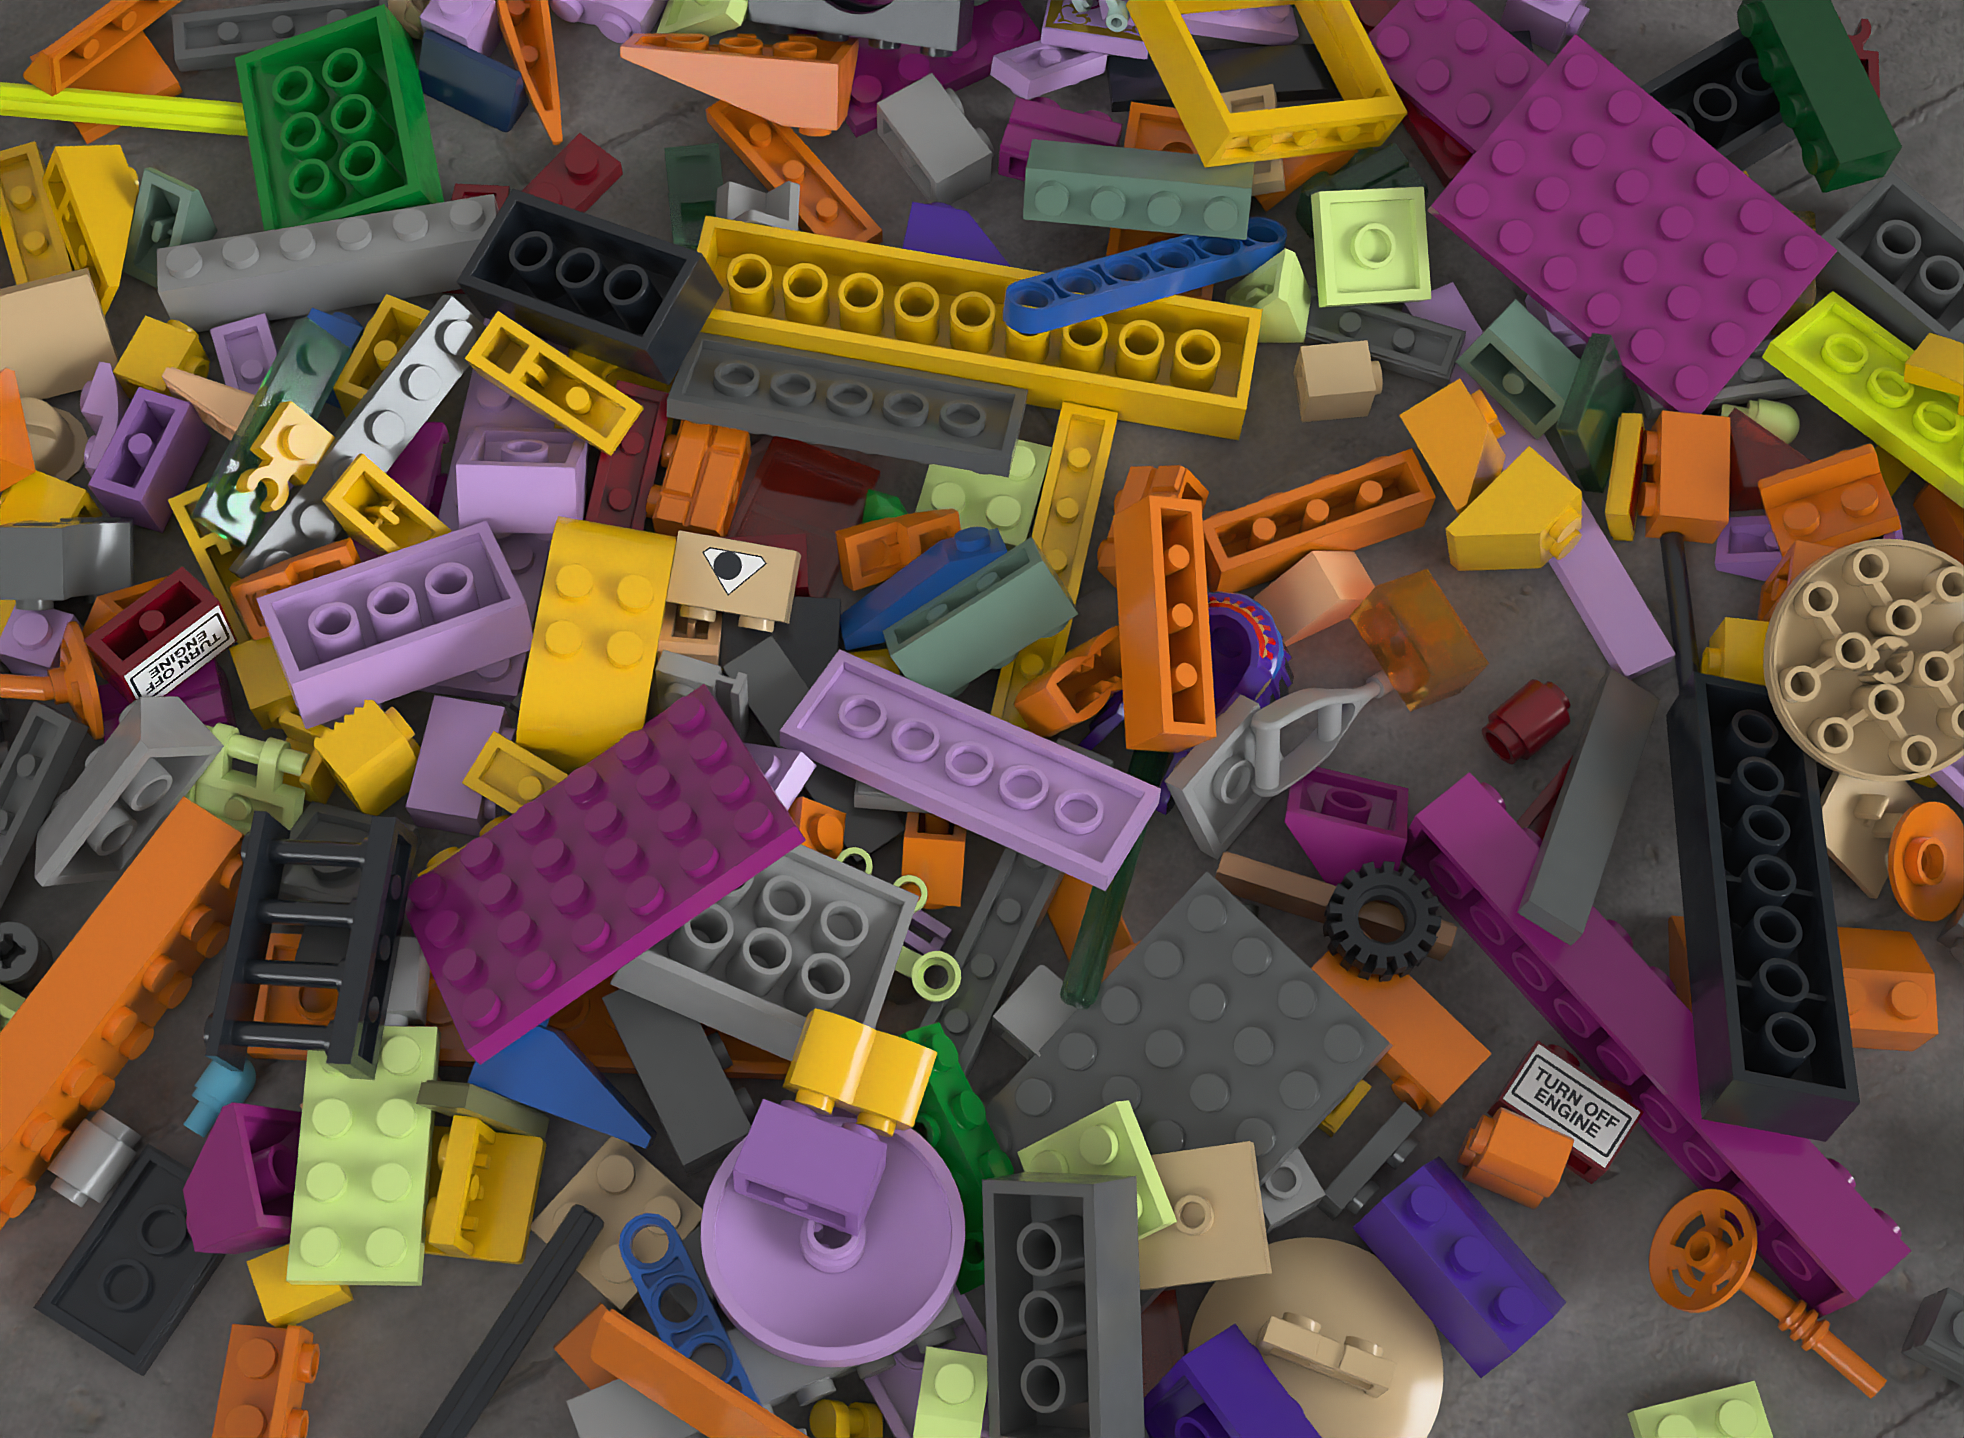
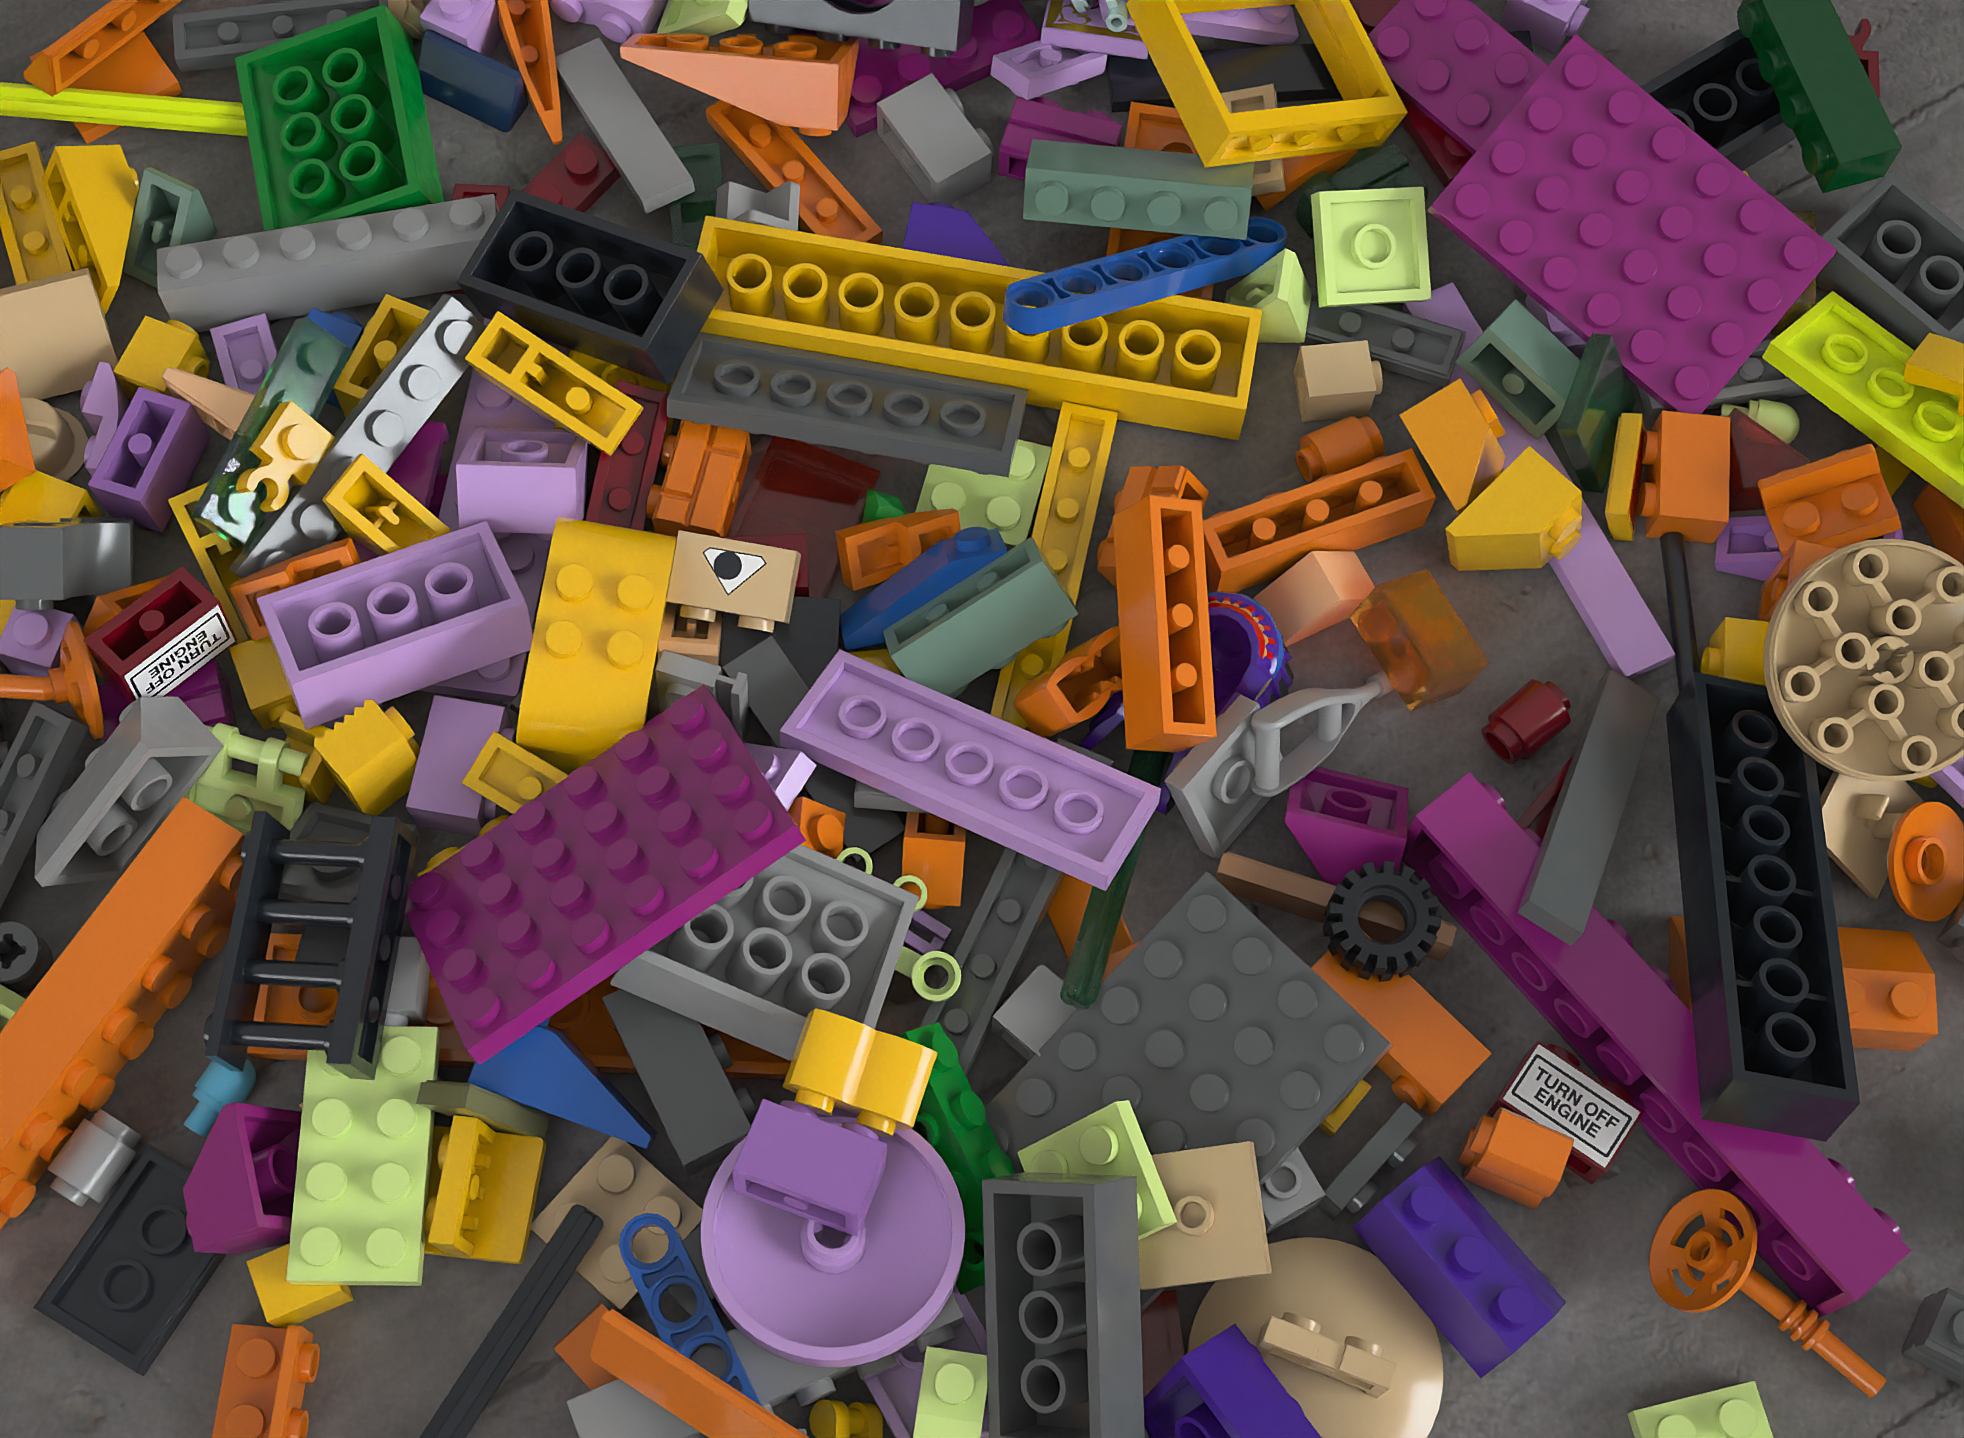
(623, 126): none -> light grey tile
(1339, 447): none -> orange brick

